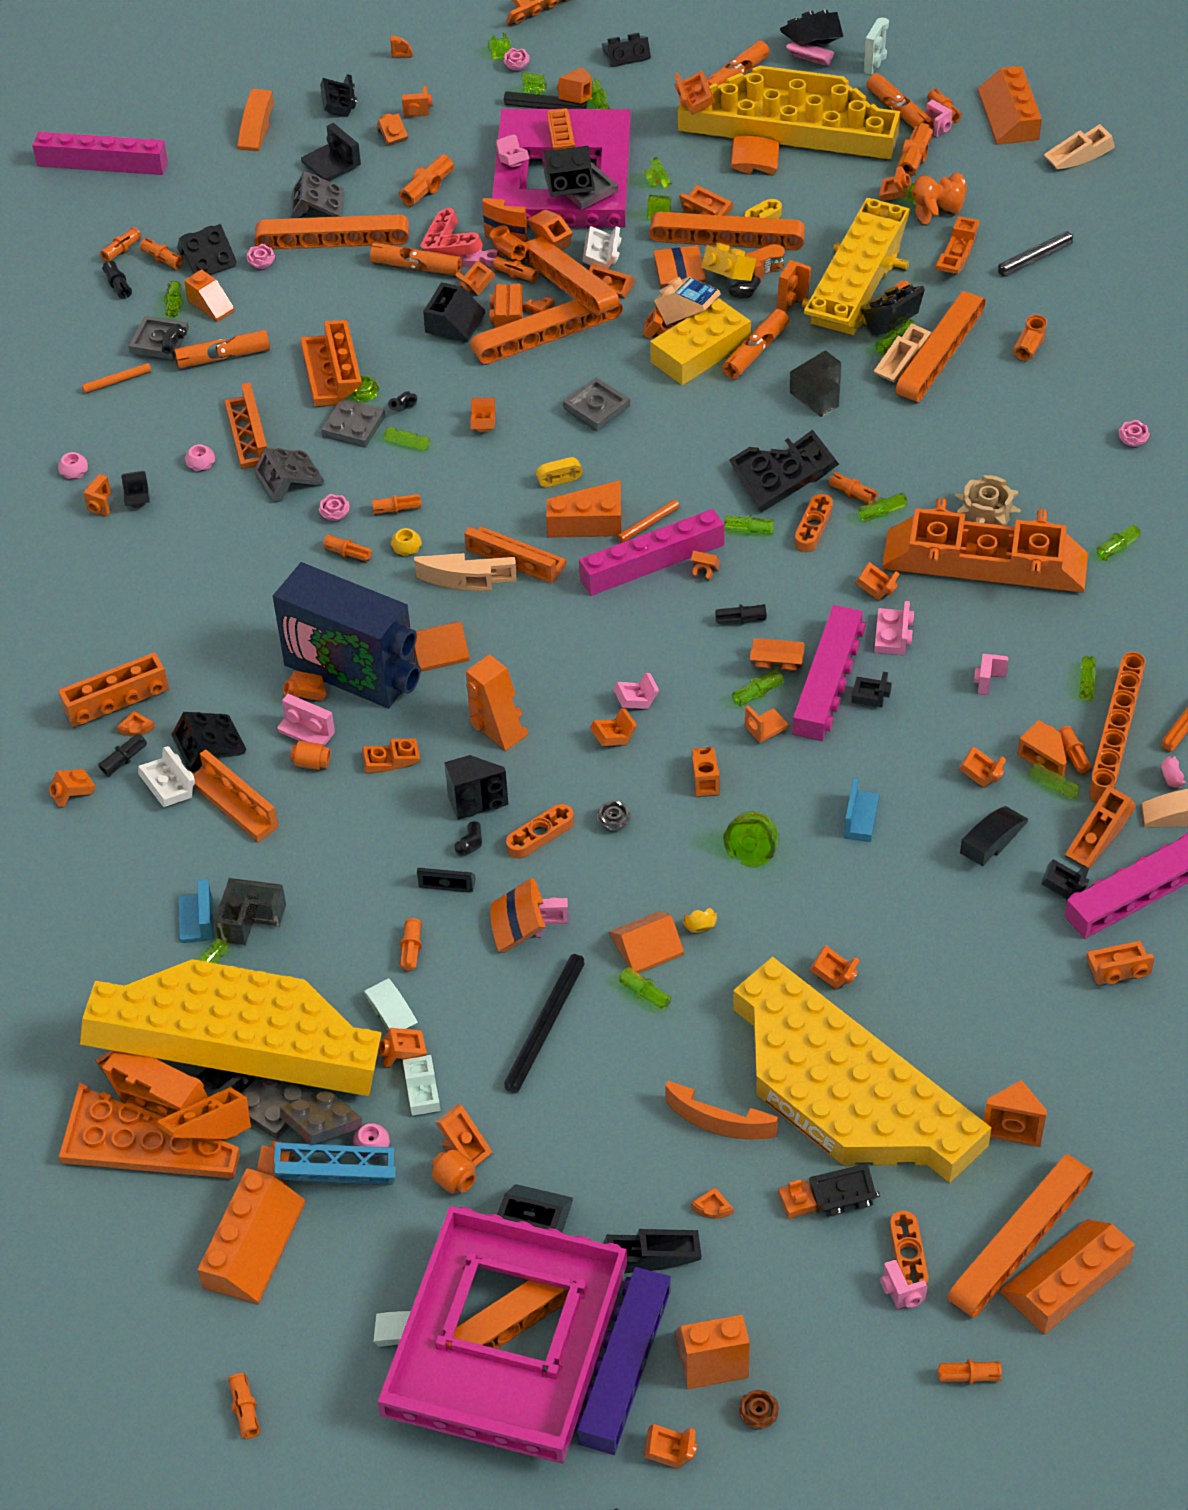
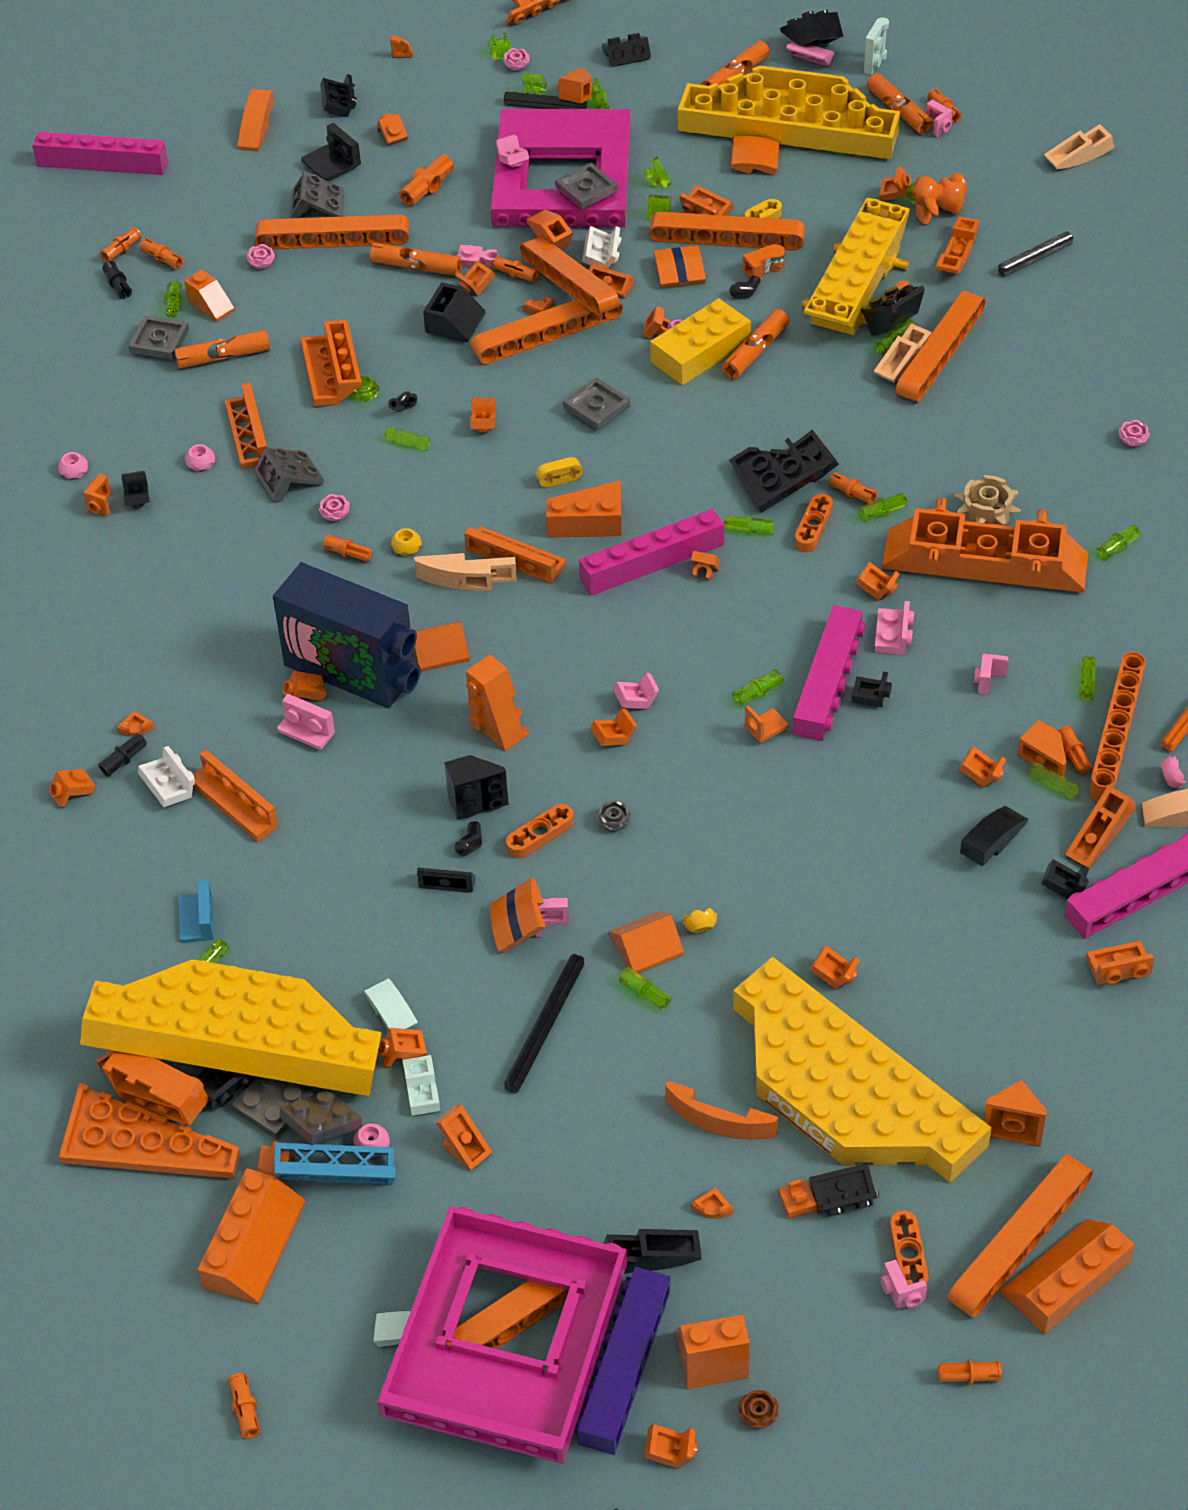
(113, 689): orange brick -> none
(115, 378): orange bar -> none
(169, 337): black arm -> none
(205, 731): black bracket -> none
(207, 250): black bracket -> none
(214, 1117): orange slope -> none
(245, 904): clear smoke brick -> none
(310, 755): orange brick -> none
(353, 423): flat silver plate -> none
(395, 756): orange slope -> none
(396, 504): orange axle -> none
(410, 944): orange axle -> none
(417, 104): orange bracket -> none
(441, 240): coral beam -> none
(453, 1171): orange head -> none
(498, 214): orange slope -> none
(506, 303): orange brick -> none
(508, 244): orange piece -> none
(536, 1207): black slope -> none
(560, 128): orange slope -> none
(568, 171): black slope -> none
(648, 521): orange bar -> none
(684, 299): light nougat slope -> none
(694, 92): orange bracket -> none
(705, 772): orange leg -> none
(728, 262): yellow brick -> none
(741, 614): black axle -> none
(752, 838): clear neon green cylinder -> none
(780, 653): orange bracket -> none
(793, 285): orange bracket -> none
(817, 383): clear smoke brick -> none
(860, 813): dark azure panel -> none
(916, 149): orange piece -> none
(1010, 106): orange slope -> none
(1031, 337): orange piece -> none

